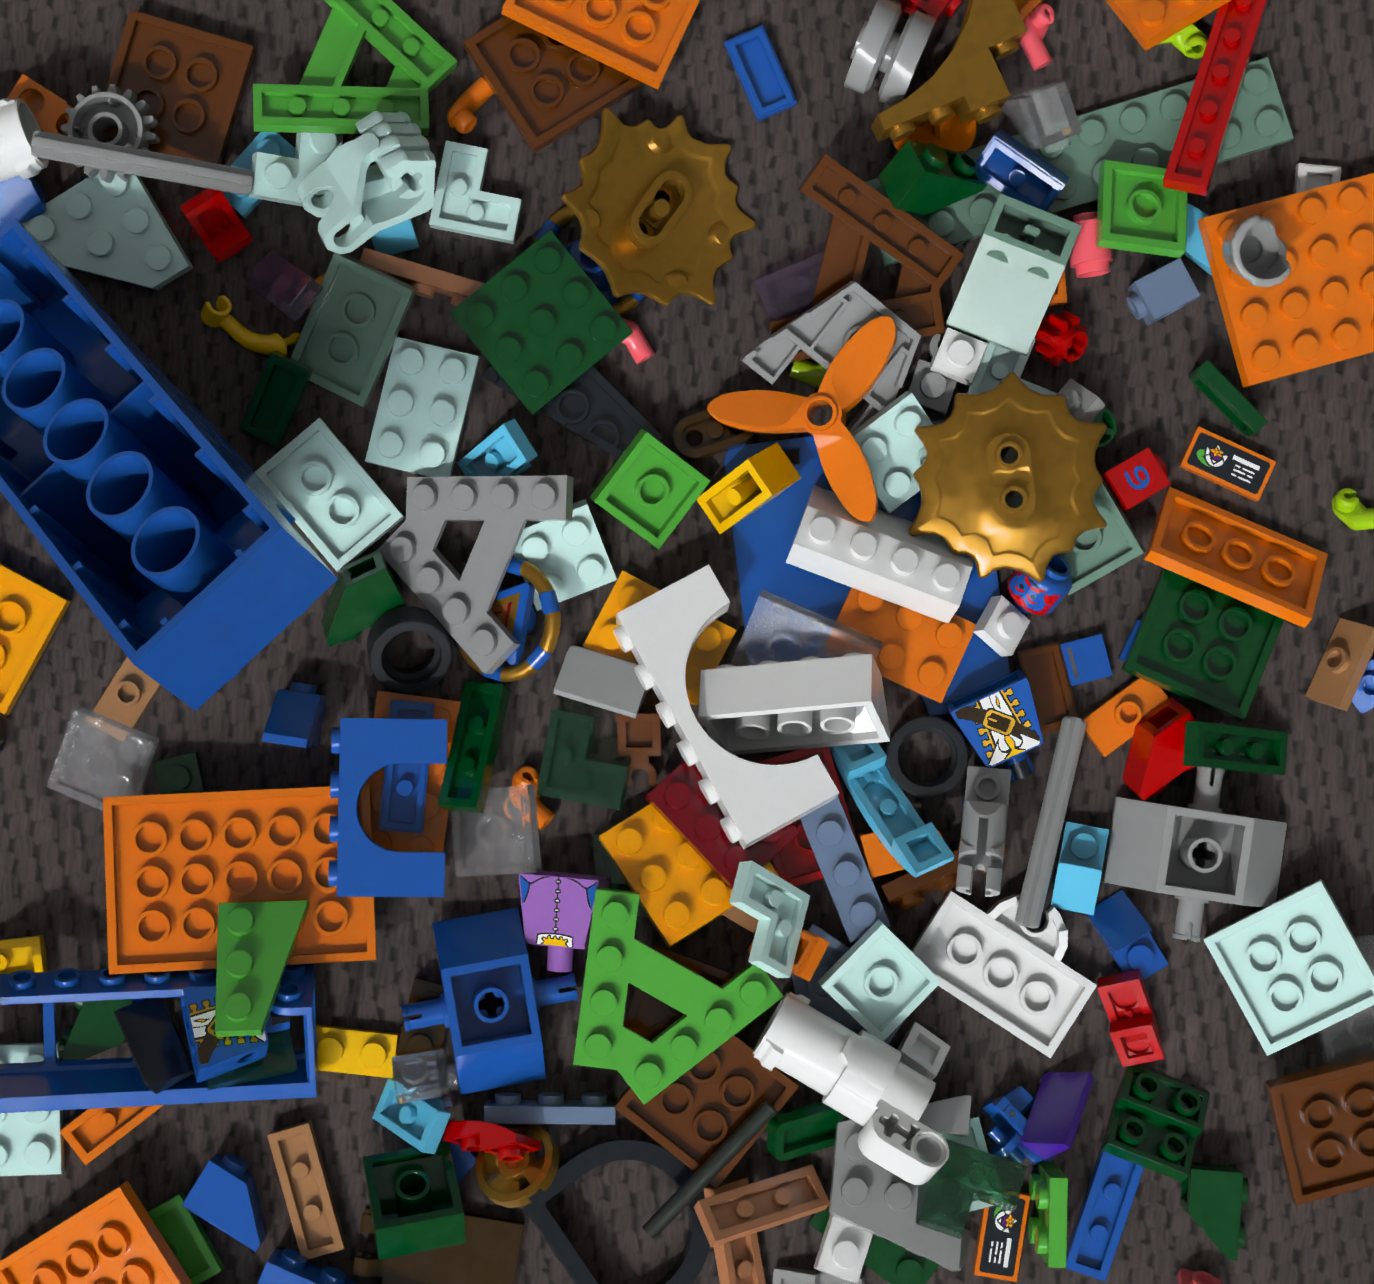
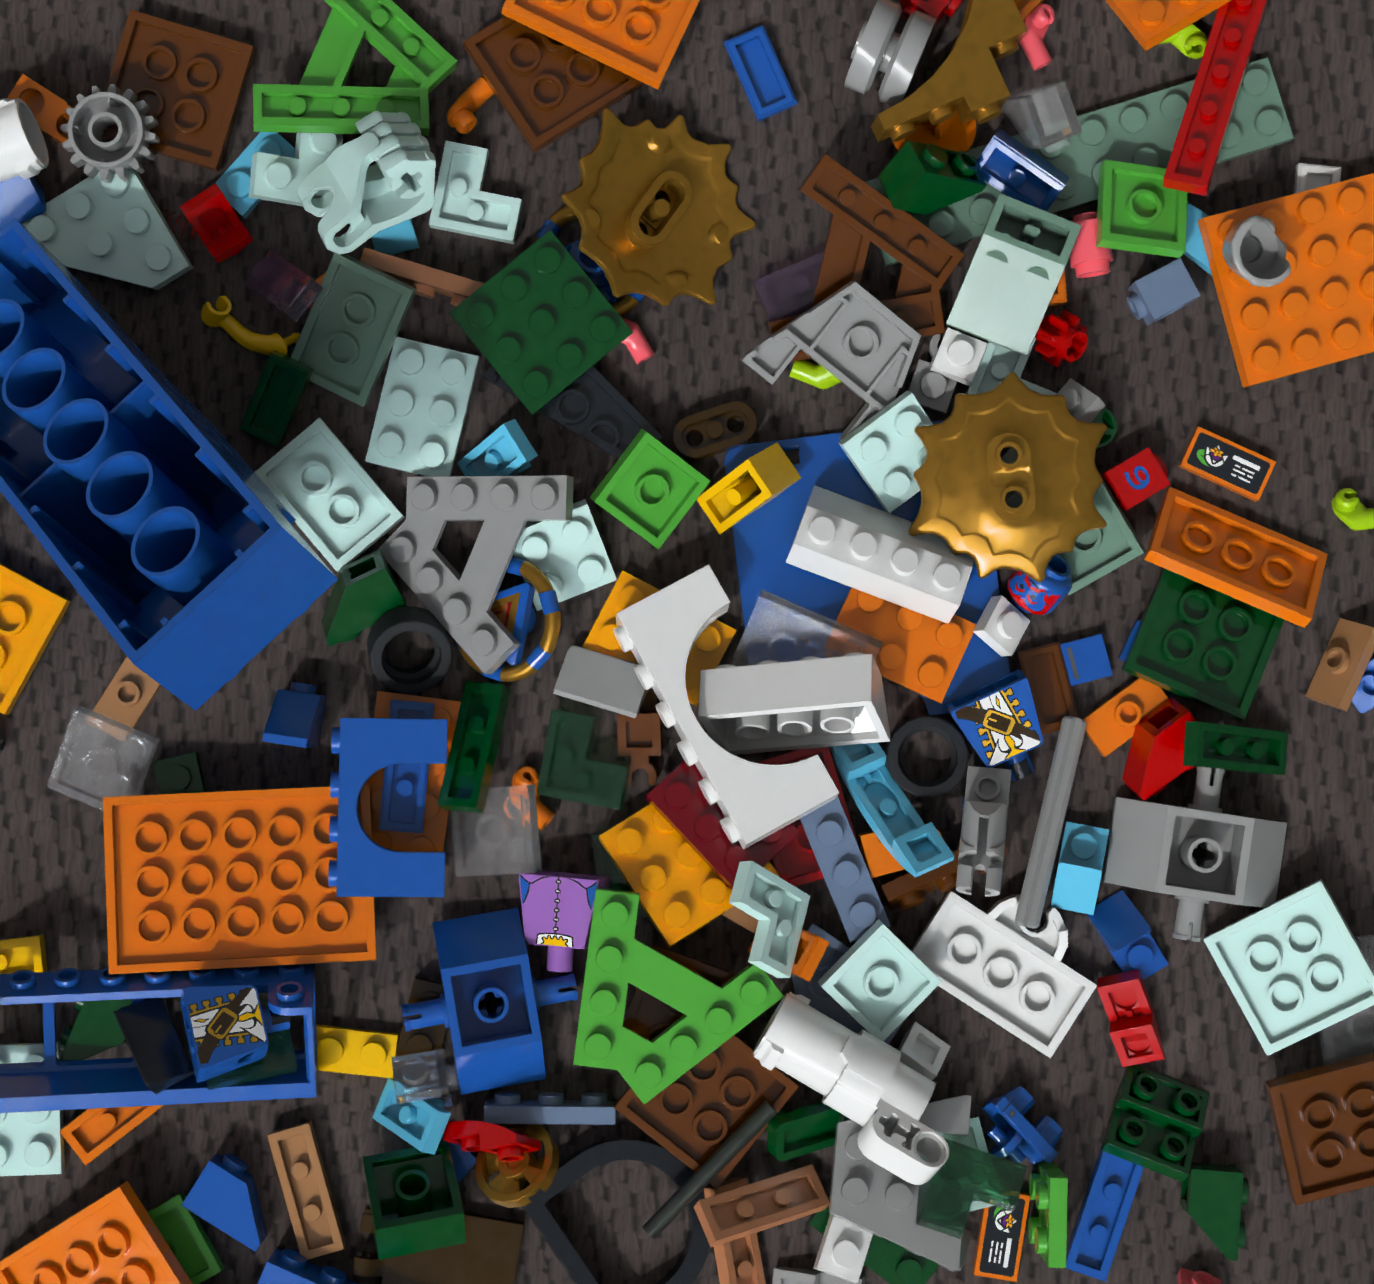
(141, 162): light grey axle -> none
(251, 959): bright green wing -> none
(842, 388): orange piece -> none
(1056, 1112): dark purple slope -> none
(1227, 398): dark green tile -> none

